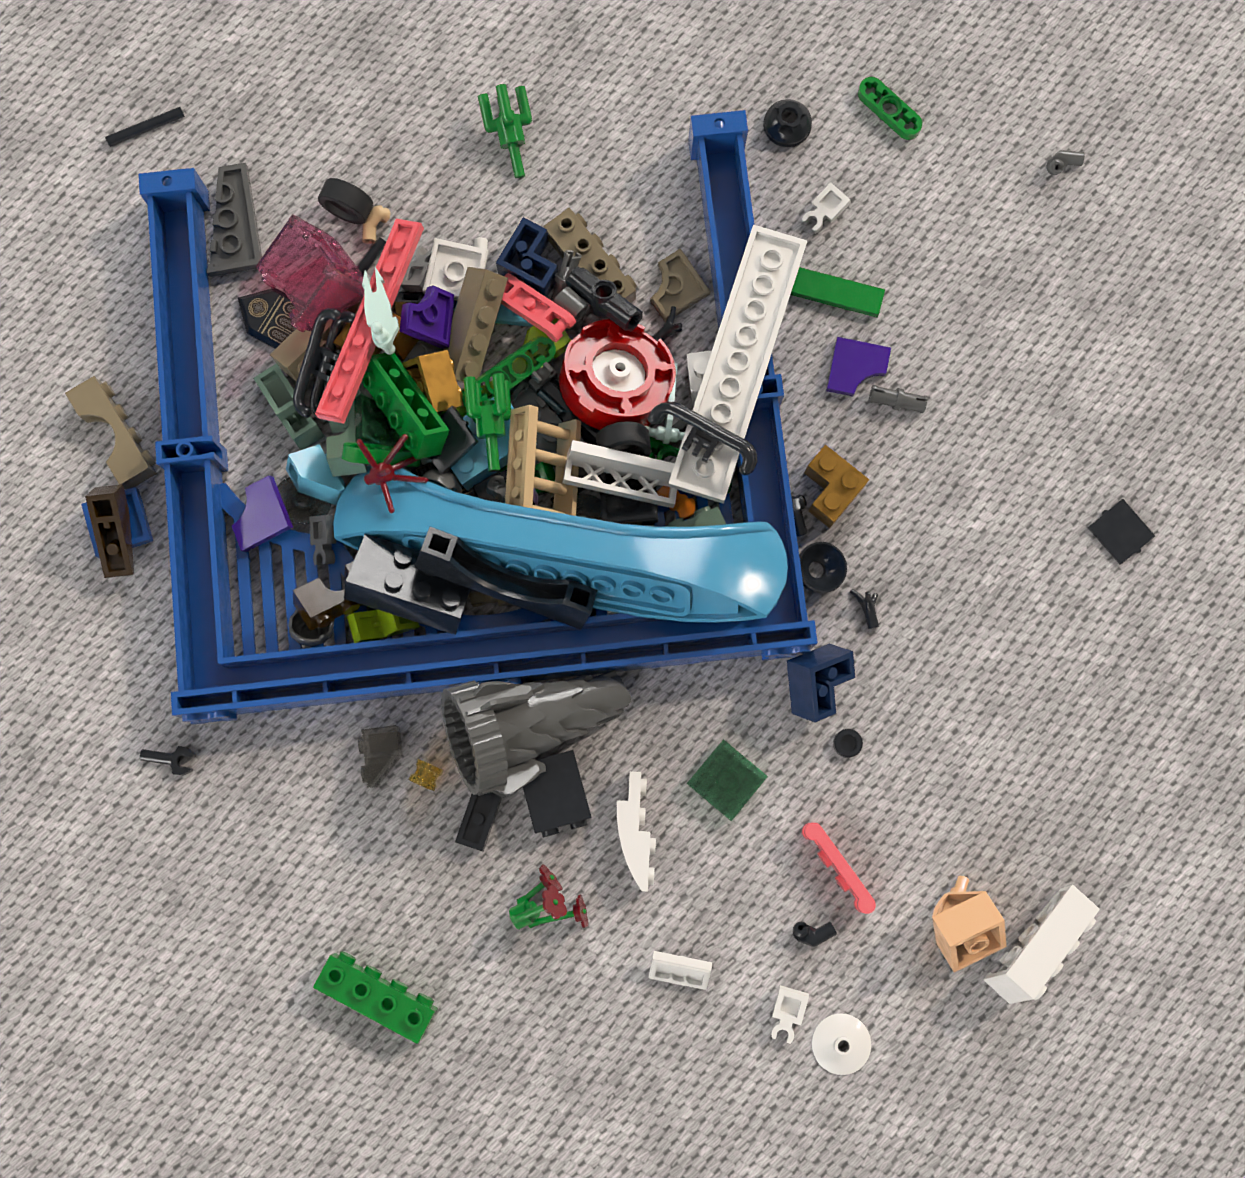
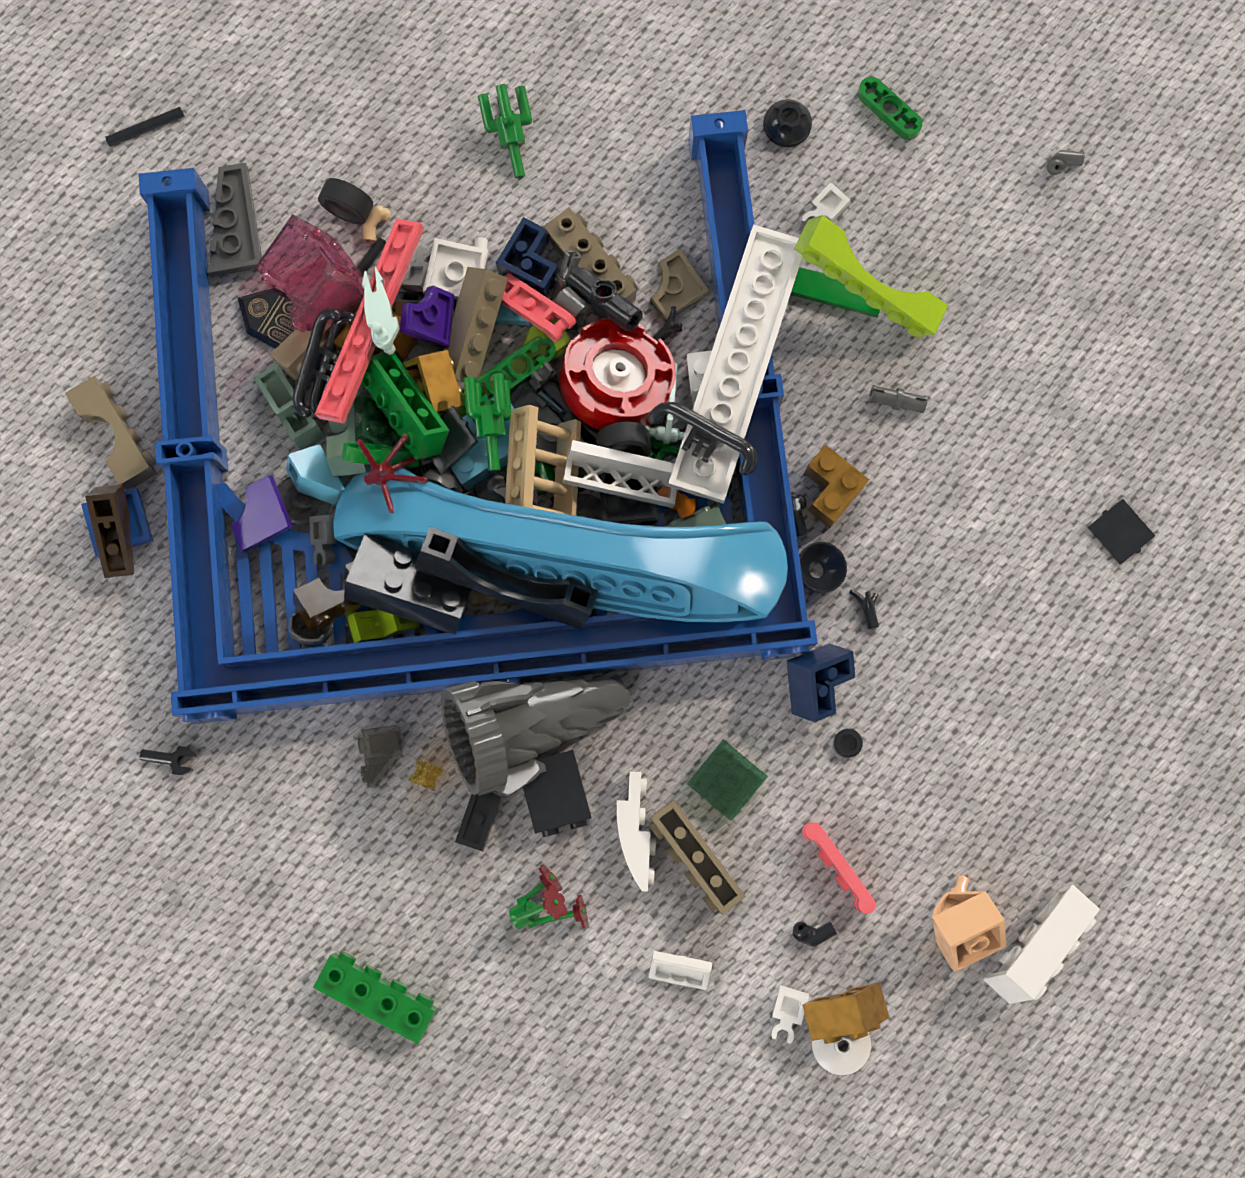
(699, 859): none -> dark tan brick
(829, 249): none -> lime arch
(846, 1013): none -> pearl gold brick
(855, 362): dark purple tile -> none

